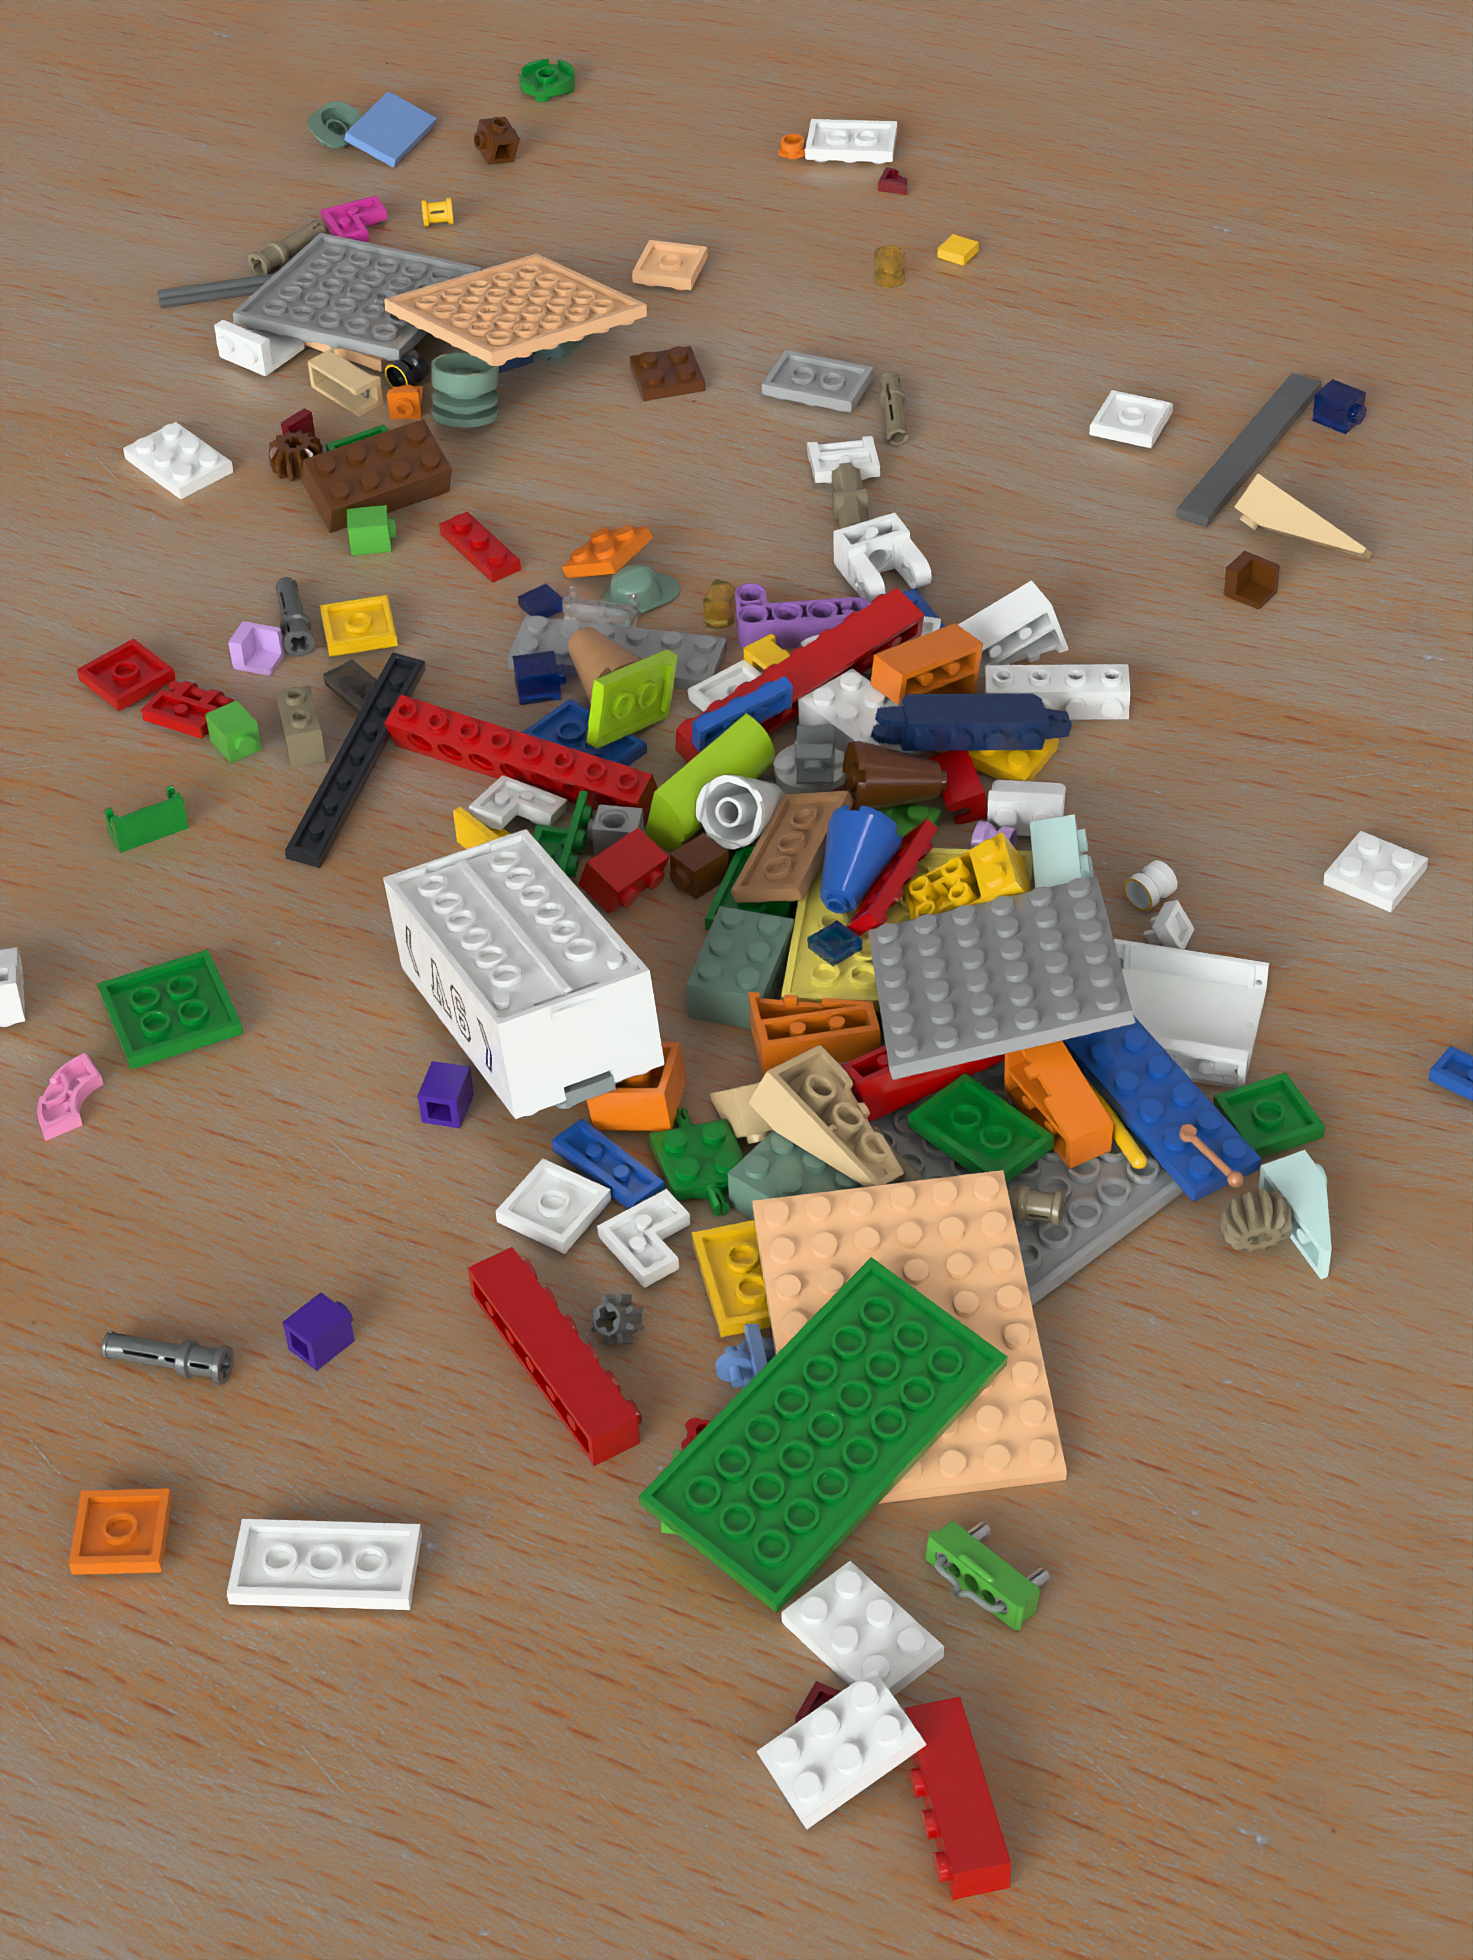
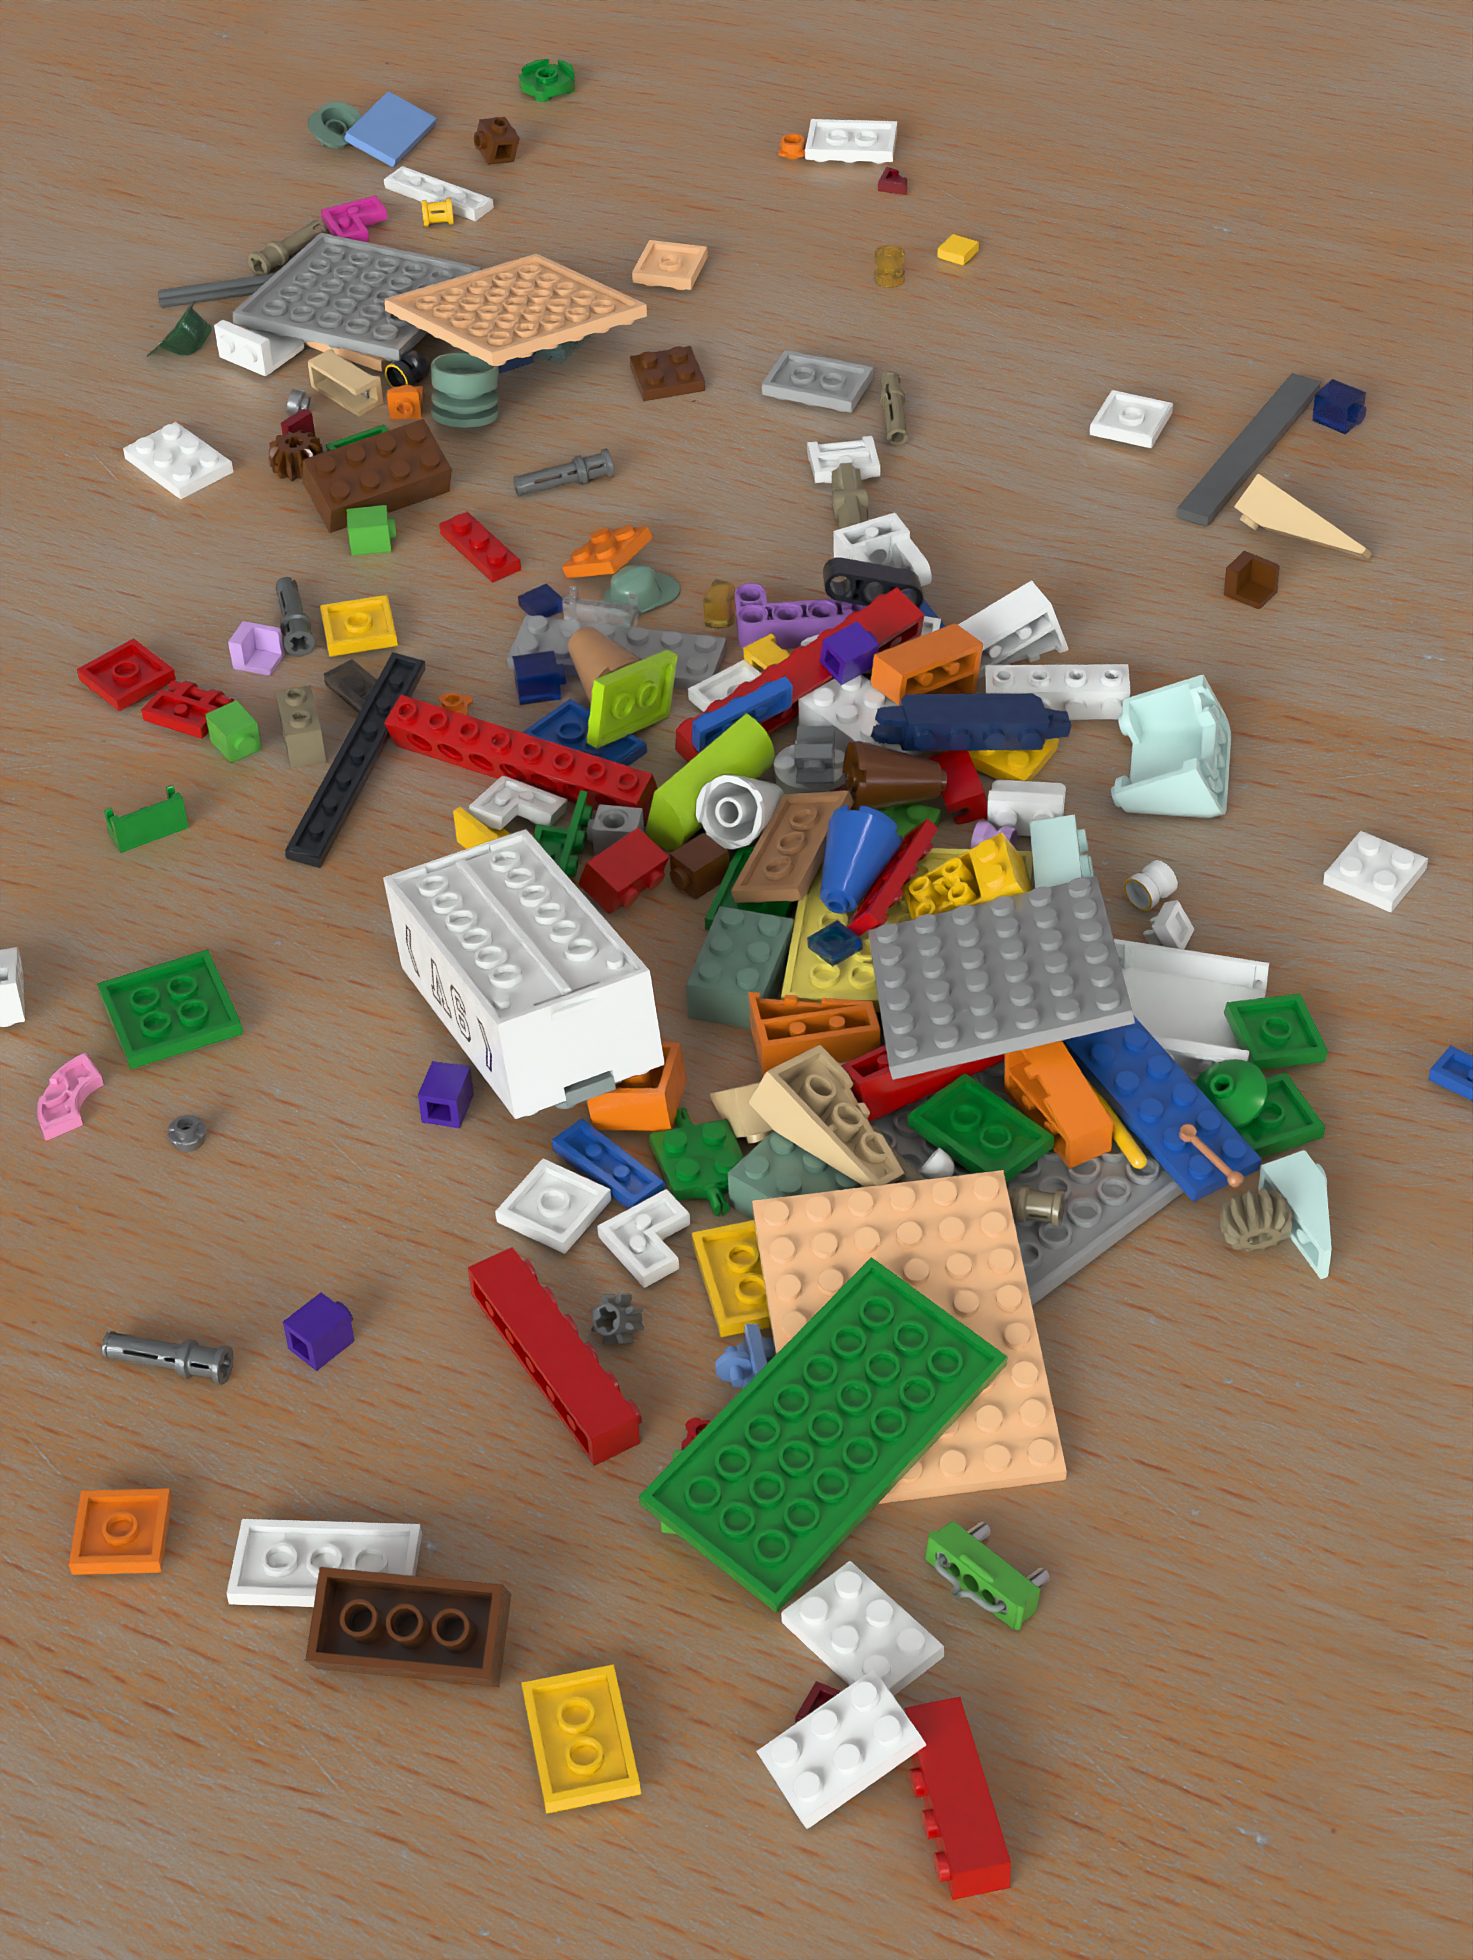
(187, 334): none -> clear green piece
(187, 1133): none -> flat silver plate
(297, 401): none -> flat silver plate
(409, 1626): none -> reddish brown brick
(424, 187): none -> white tile
(455, 702): none -> orange plate
(525, 483): none -> dark grey pin
(580, 1739): none -> yellow plate
(849, 652): none -> dark purple brick
(860, 574): none -> black beam
(938, 1165): none -> white hinge
(1176, 752): none -> light aqua windscreen
(1245, 1092): none -> green dish
(1276, 1031): none -> green plate

